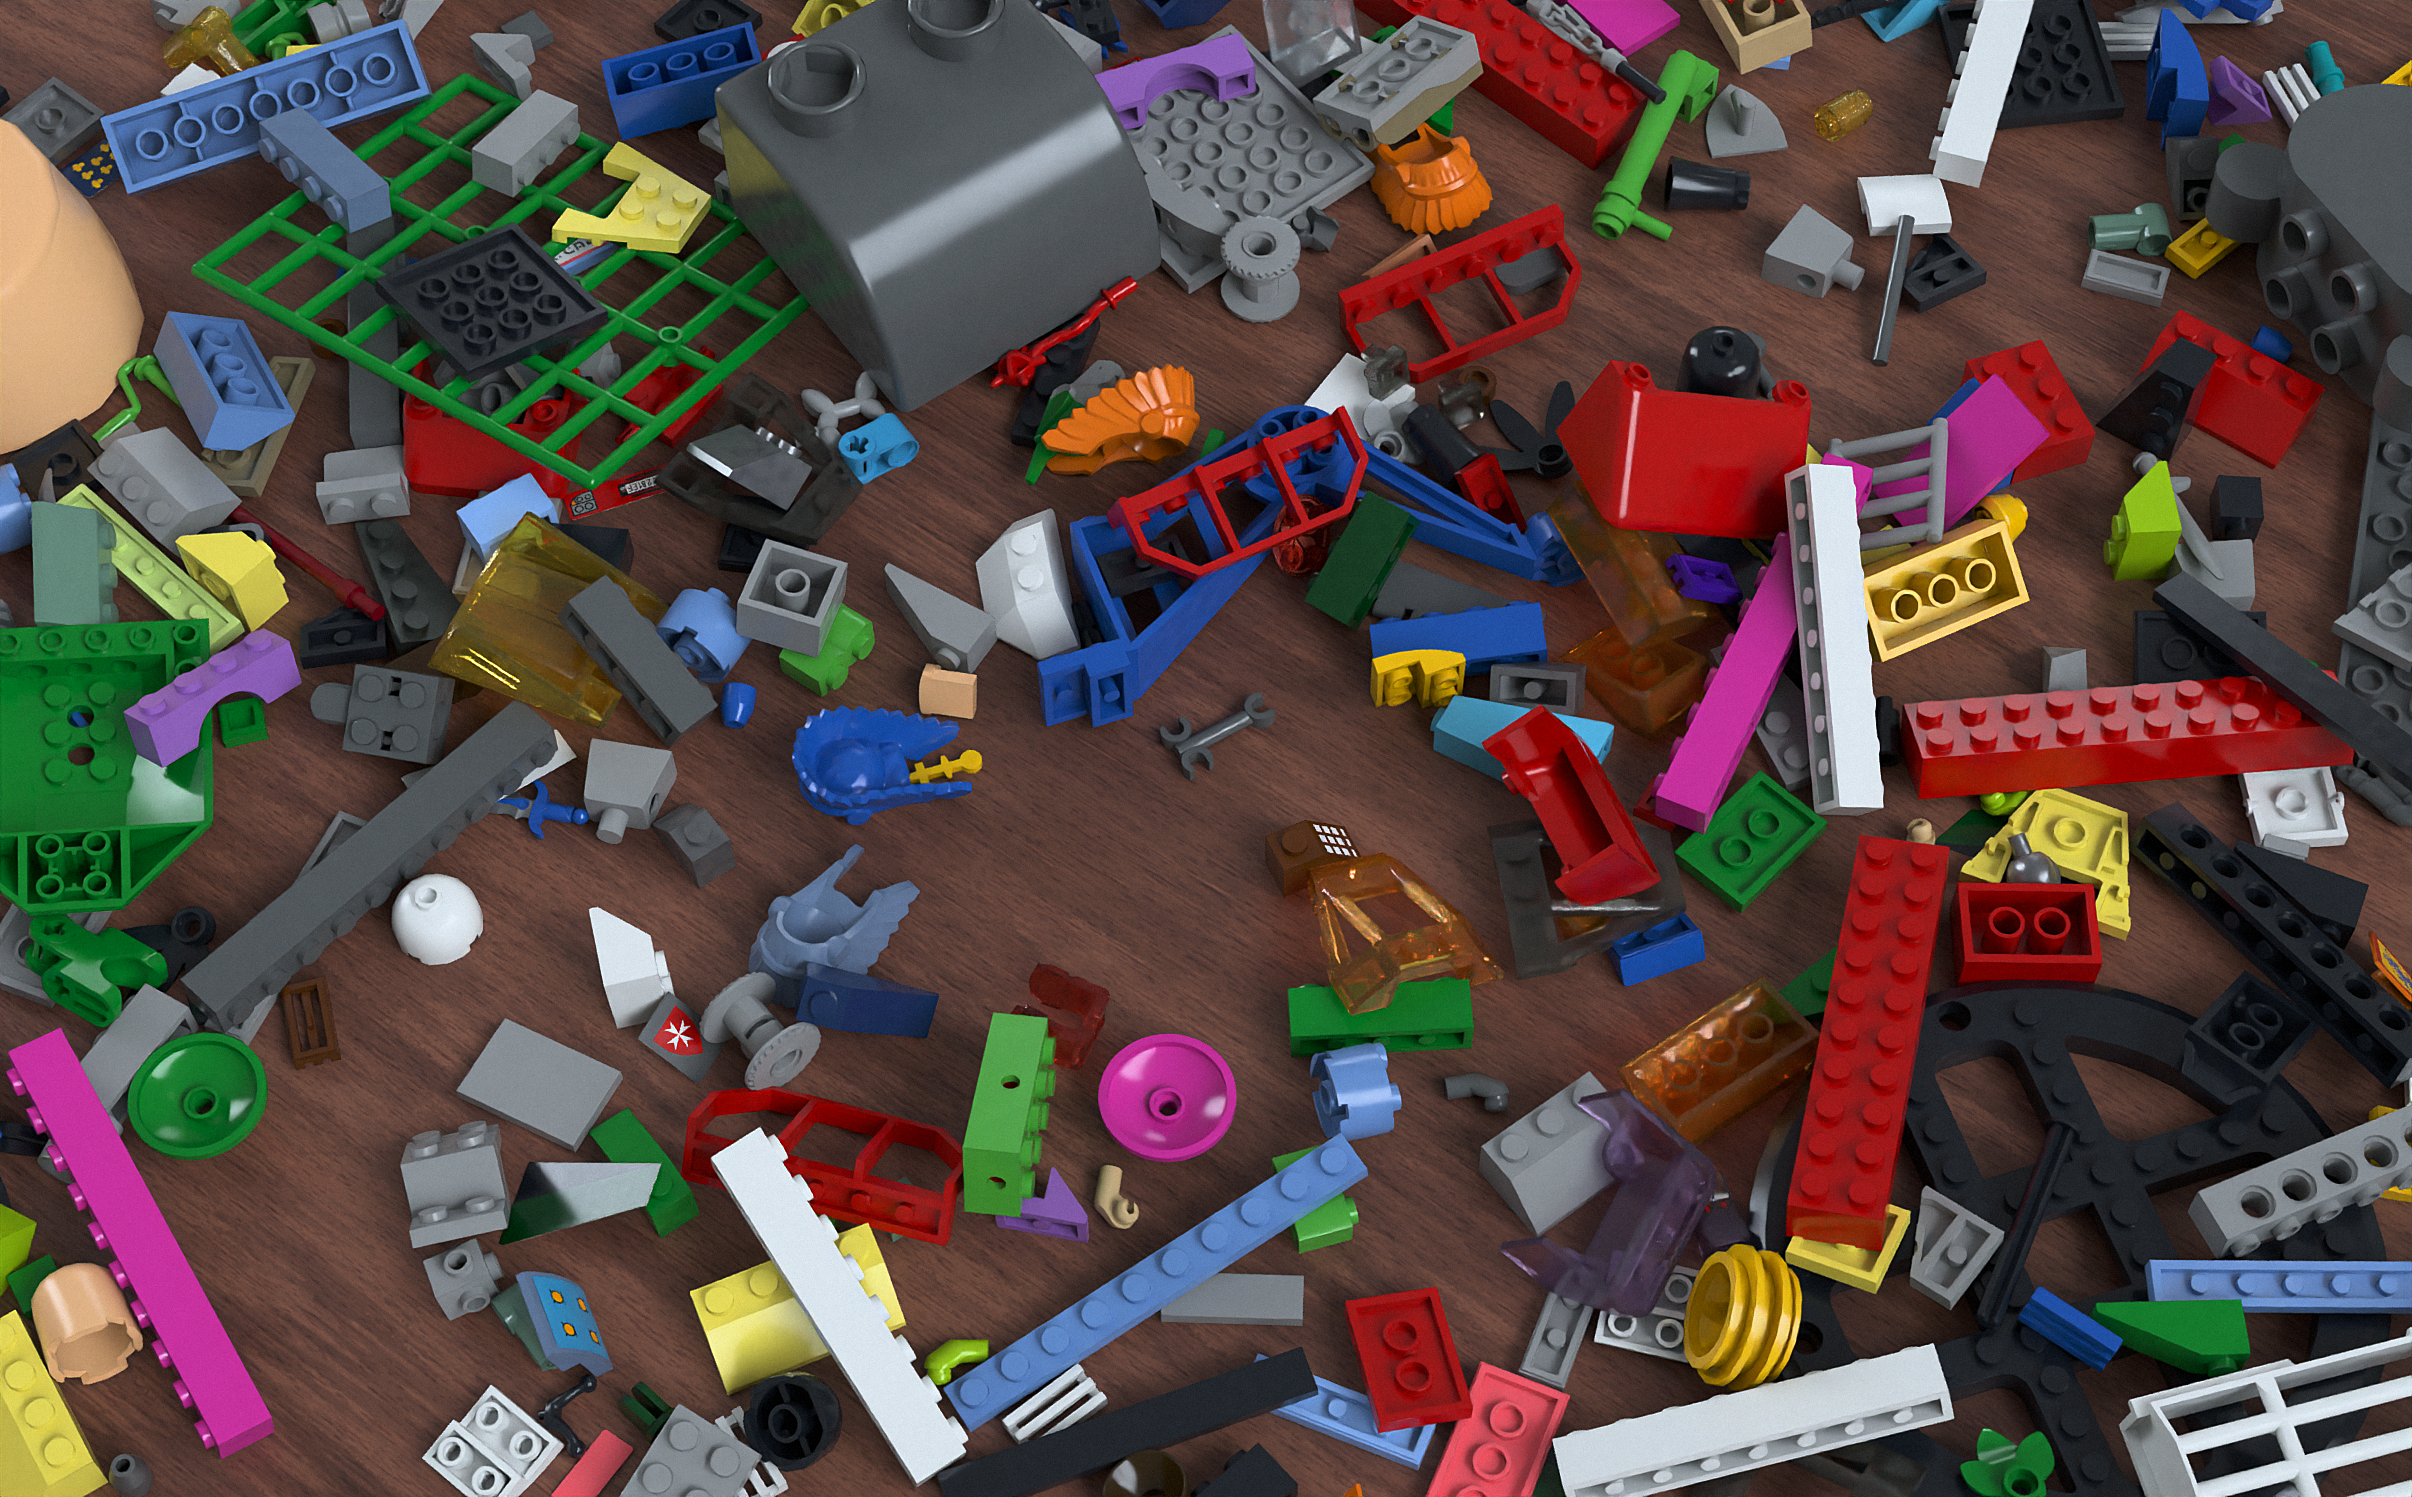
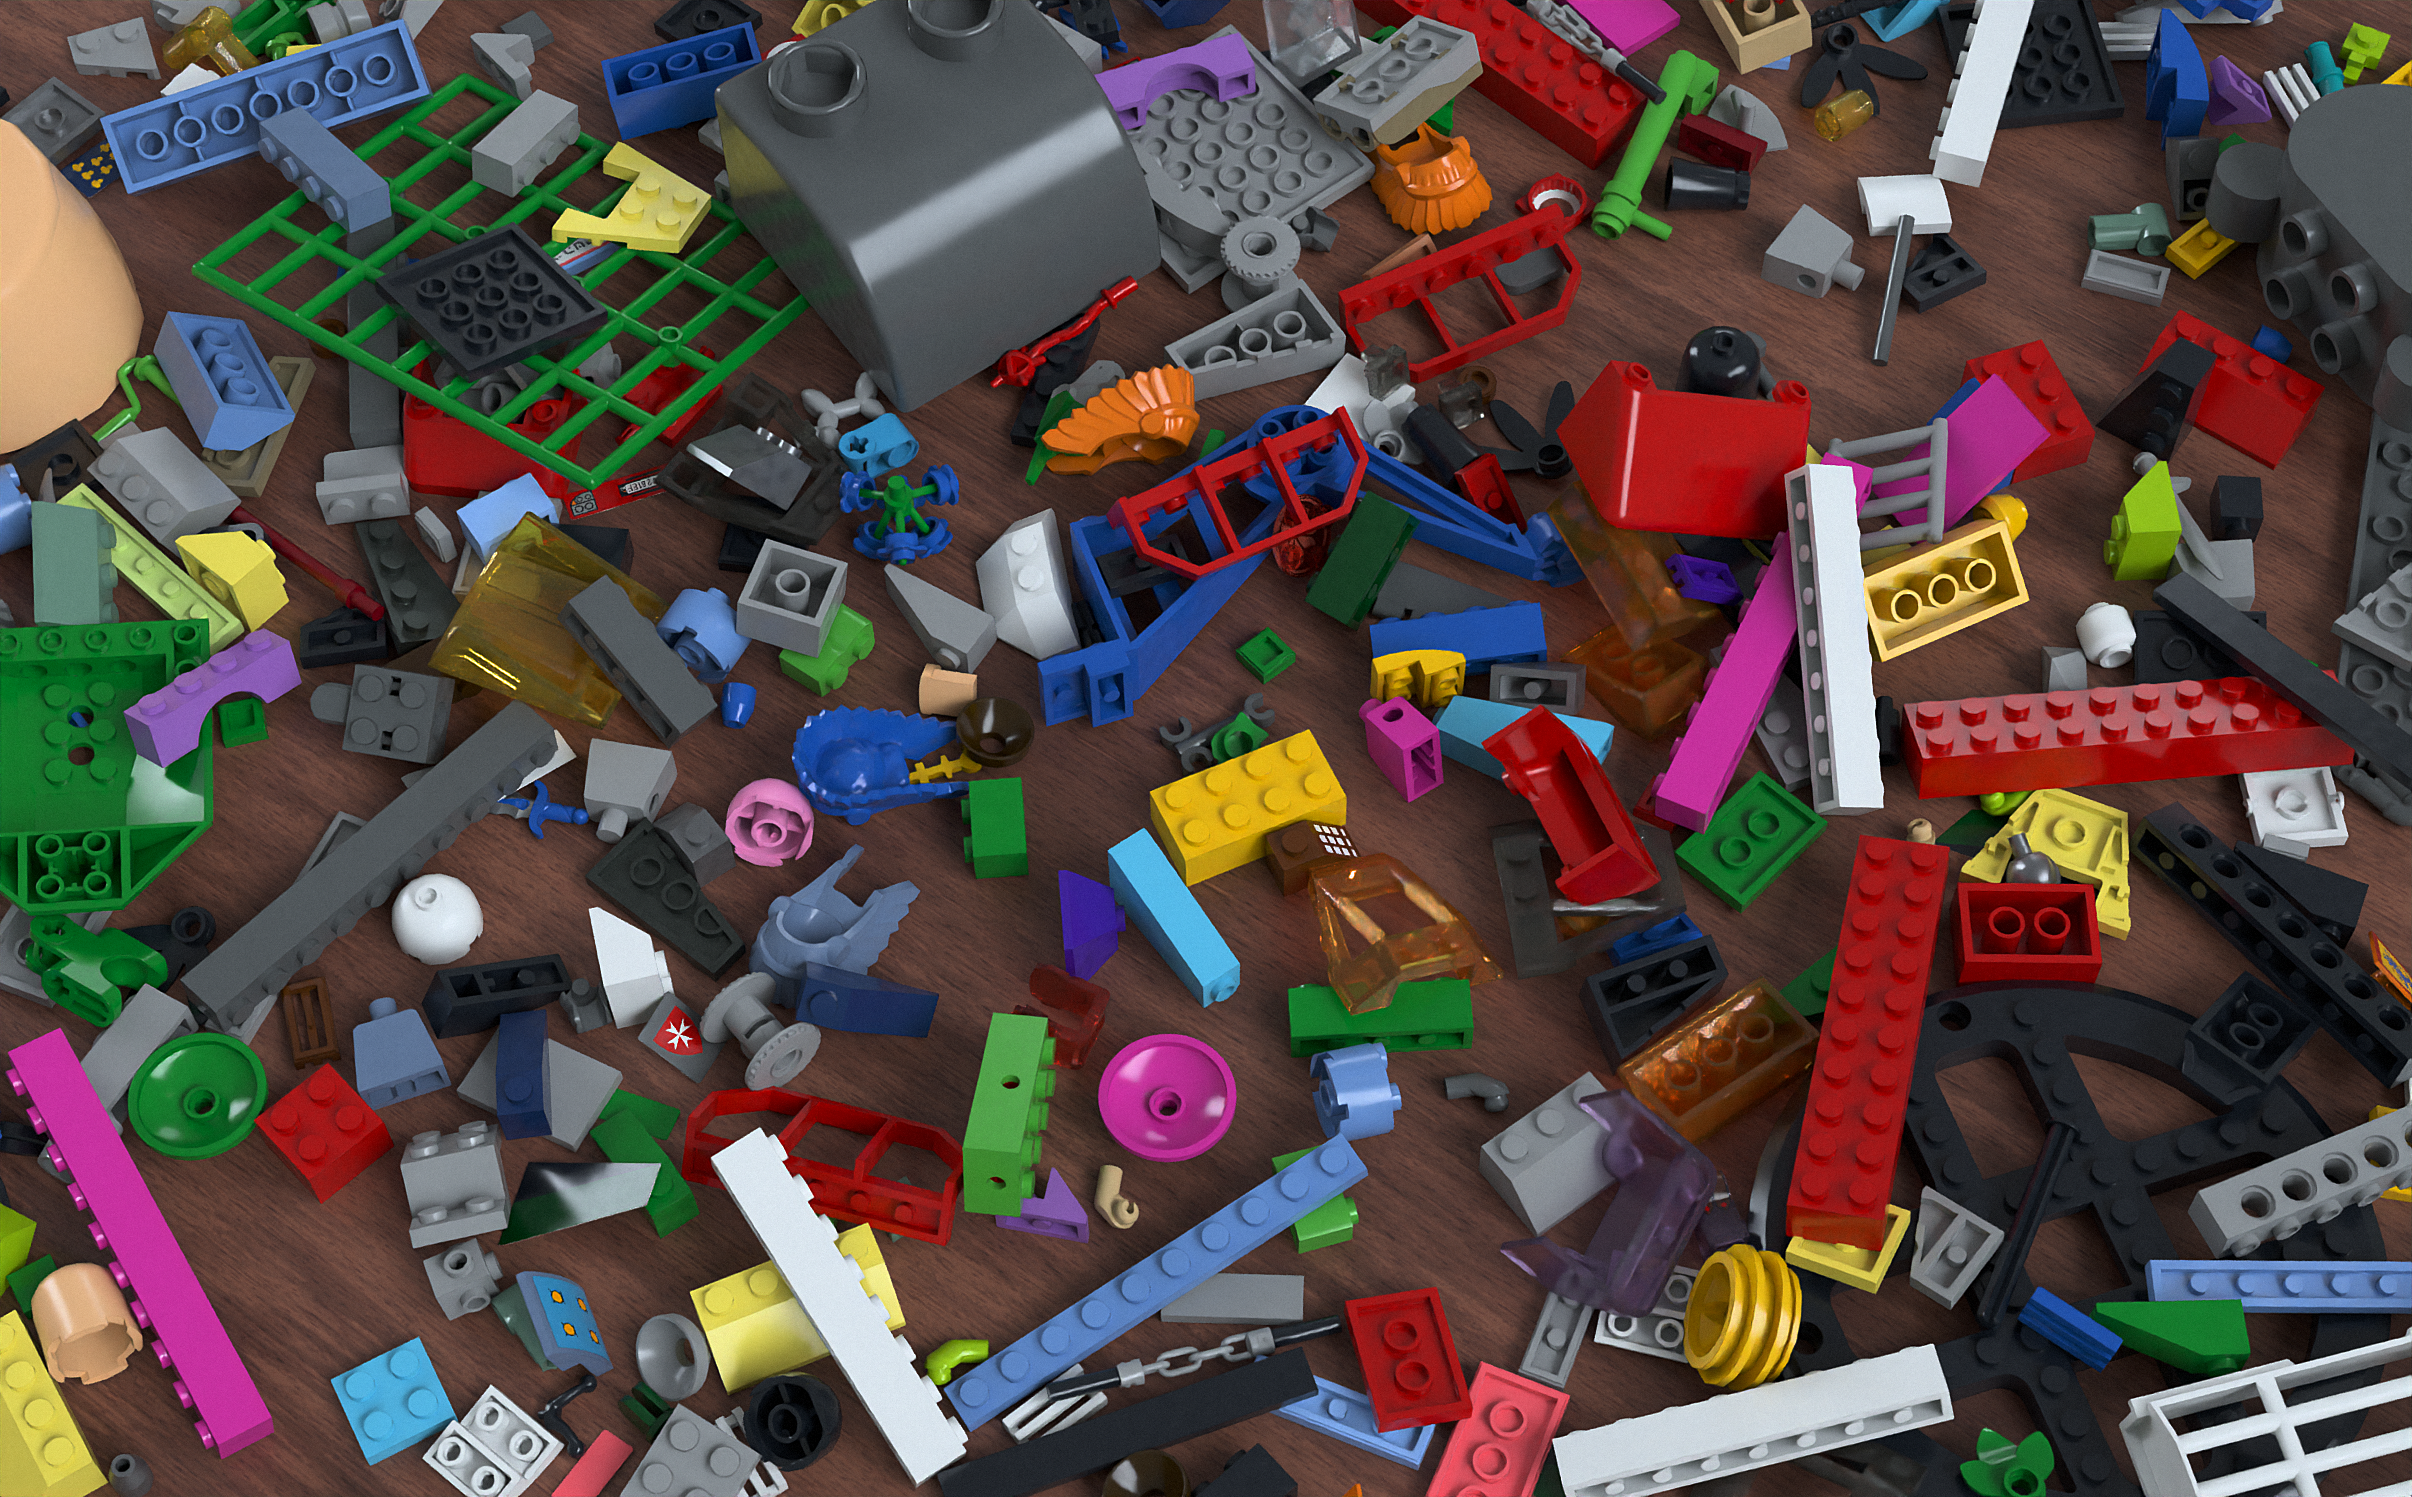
(115, 50): none -> light grey wing
(324, 1133): none -> red brick
(394, 1401): none -> medium azure plate
(395, 1056): none -> sand blue torso
(435, 535): none -> light grey tile
(475, 996): none -> black slope
(523, 1075): none -> dark blue slope
(586, 1006): none -> dark grey arm
(654, 1116): none -> green sticker
(658, 893): none -> pearl dark grey wing
(663, 1358): none -> light grey piece
(770, 822): none -> bright pink cylinder
(900, 501): none -> blue plant
(997, 720): none -> dark brown piece
(997, 828): none -> green brick
(1088, 923): none -> dark purple slope
(1171, 918): none -> medium azure slope
(1227, 810): none -> yellow brick
(1237, 739): none -> green animal
(1257, 1342): none -> piece
(1260, 343): none -> light grey wedge
(1265, 655): none -> green tile
(1403, 746): none -> dark pink torso
(1558, 187): none -> red piece
(1650, 997): none -> black wedge
(1720, 143): none -> dark red panel
(1850, 63): none -> black plant
(2106, 635): none -> white head
(2362, 49): none -> lime plate

